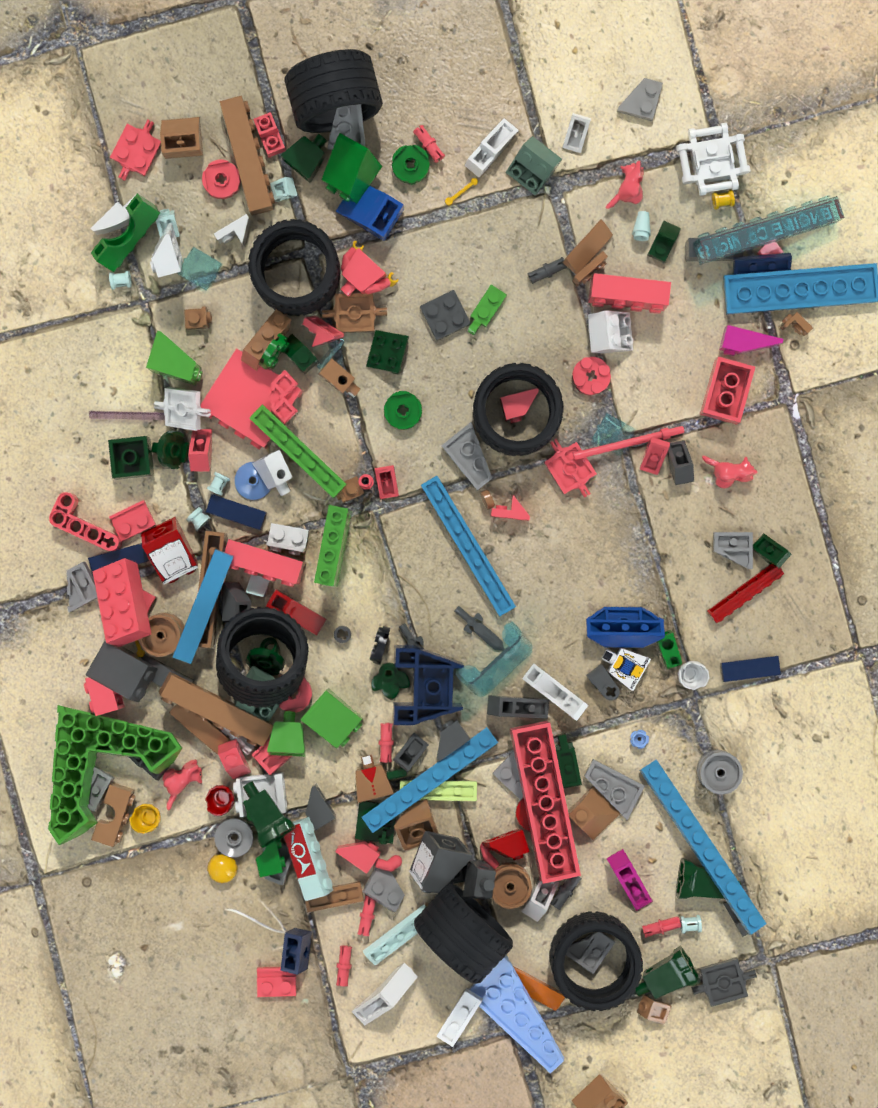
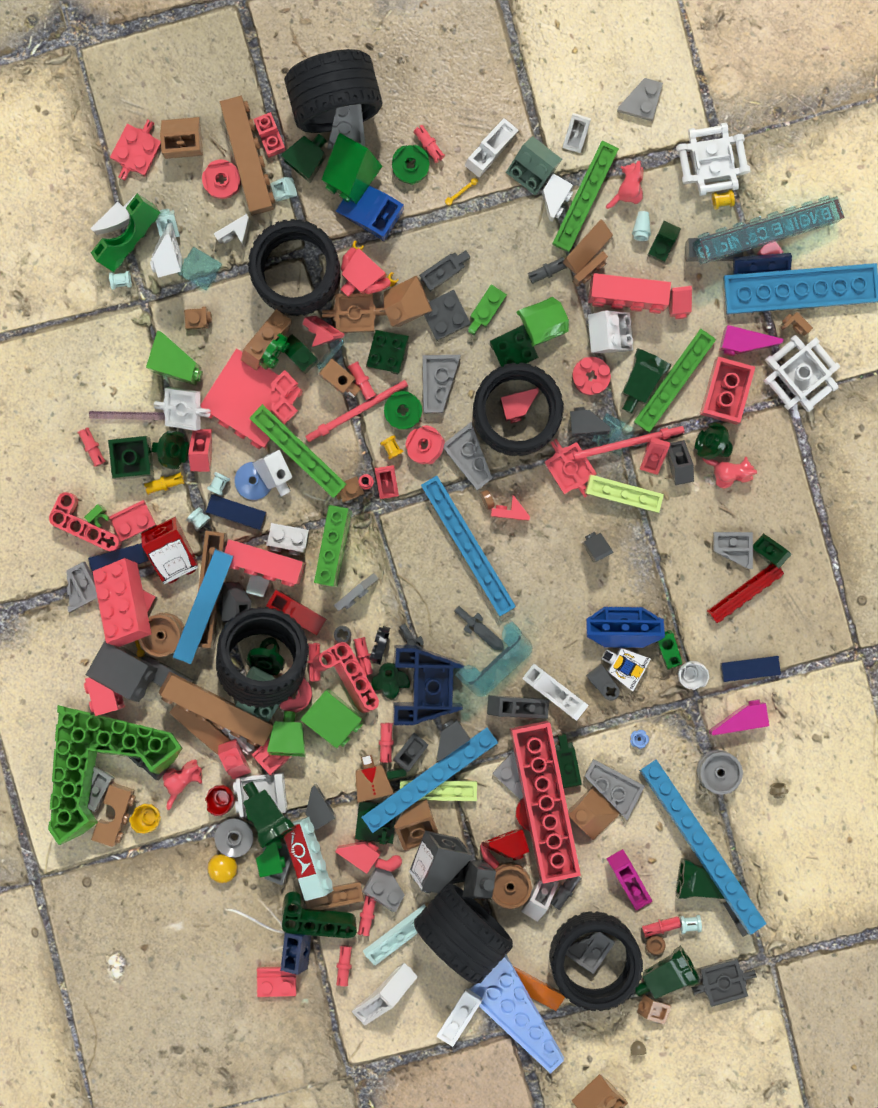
(91, 447): none -> coral pin
(95, 514): none -> bright green tile
(164, 483): none -> yellow pin
(314, 649): none -> coral axle
(315, 921): none -> dark green beam
(324, 429): none -> coral bar
(349, 679): none -> coral beam
(359, 591): none -> light grey wing
(361, 380): none -> coral pin
(363, 655): none -> coral axle
(391, 447): none -> yellow bush
(405, 302): none -> medium nougat slope
(429, 454): none -> coral plate
(437, 380): none -> light grey wing
(444, 270): none -> dark grey hinge
(514, 347): none -> dark green hinge
(544, 320): none -> bright green slope
(555, 194): none -> white slope
(585, 196): none -> bright green plate
(586, 423): none -> dark grey slope
(597, 546): none -> dark grey slope
(624, 493): none -> yellowish green plate
(638, 1048): none -> dark tan hinge
(643, 378): none -> dark green piece
(655, 944): none -> medium nougat tile
(674, 380): none -> bright green plate
(680, 302): none -> coral slope
(713, 441): none -> dark green tile
(746, 717): none -> dark pink slope
(778, 790): none -> dark tan plate
(802, 373): none -> white brick

